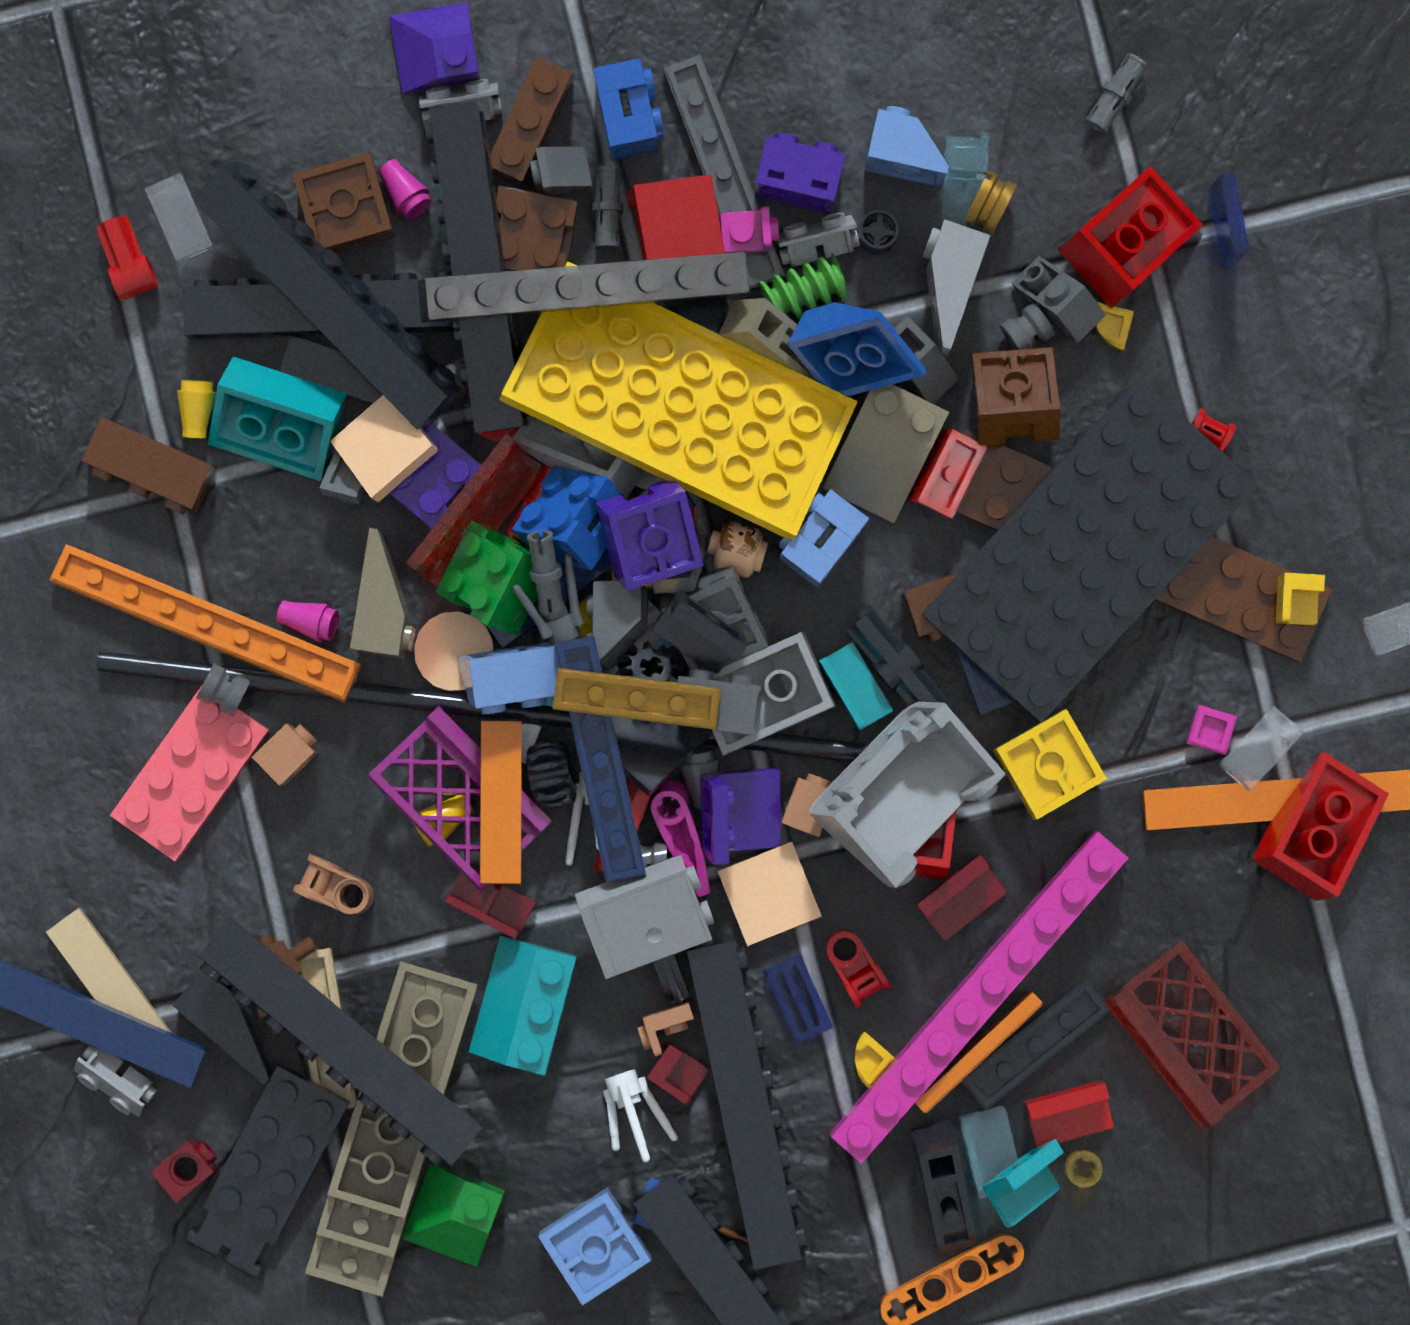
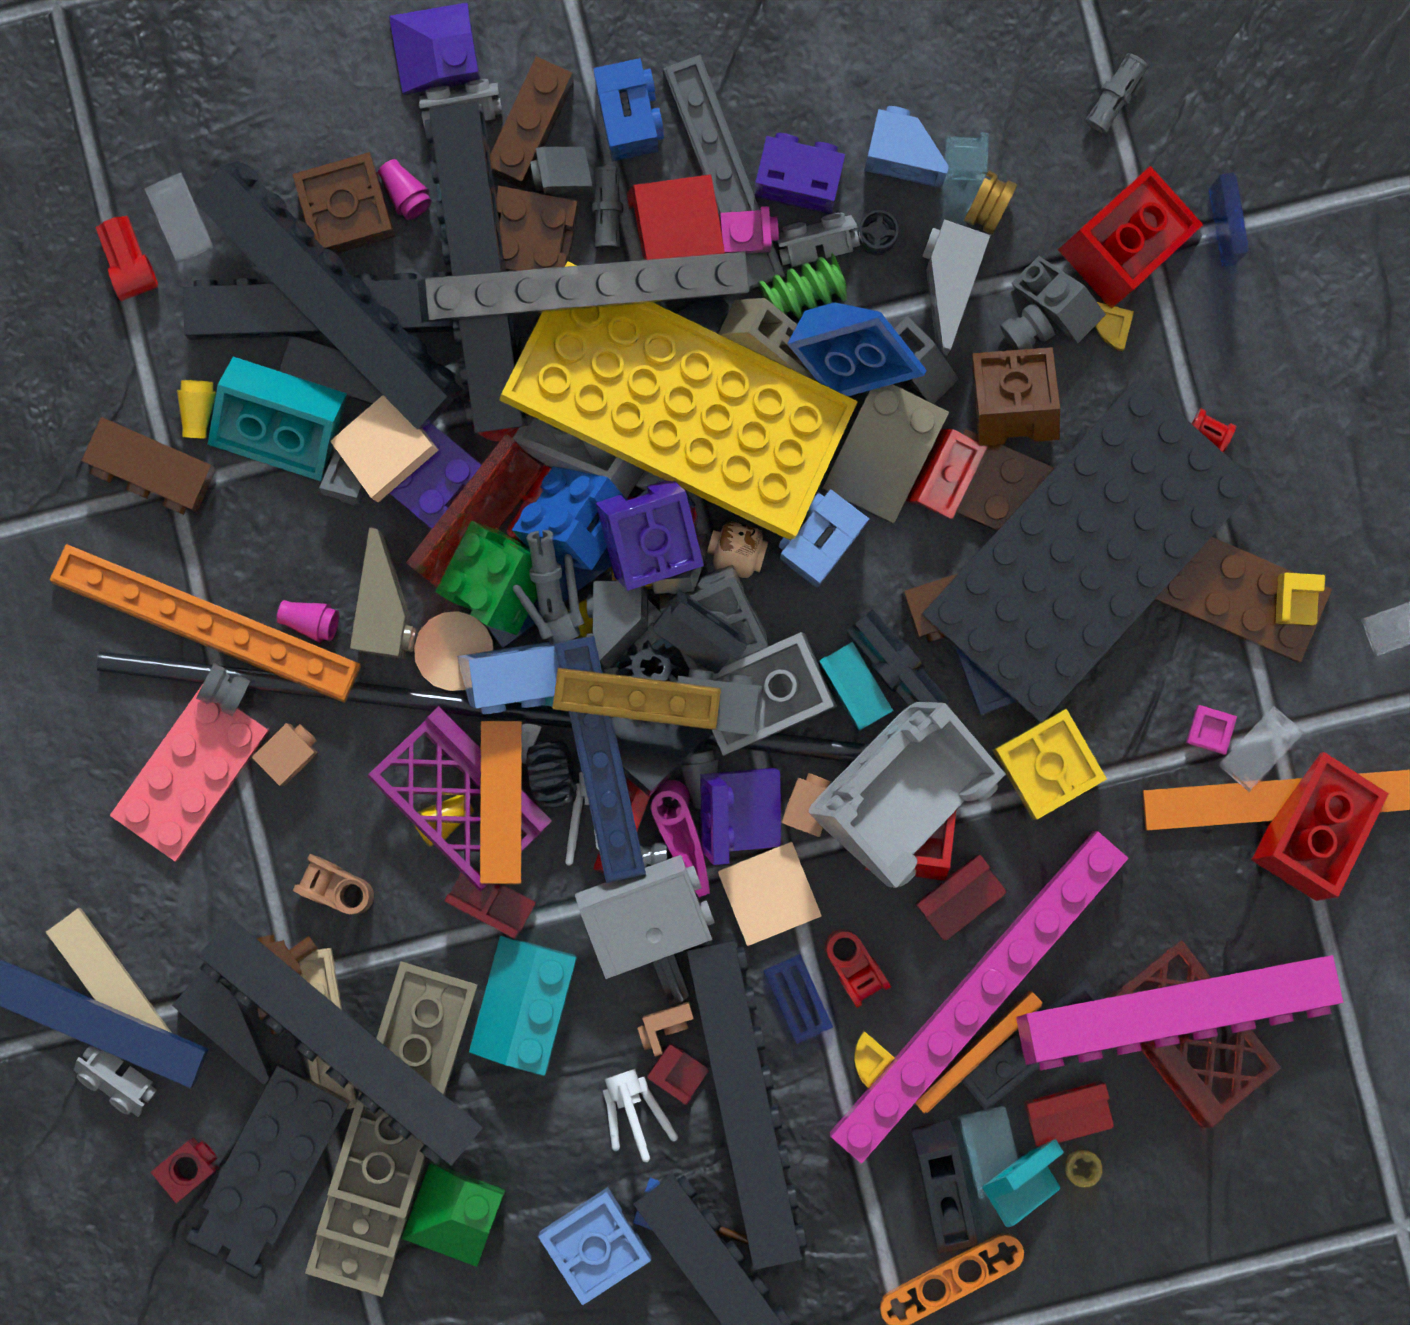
(1179, 1010): none -> dark pink brick

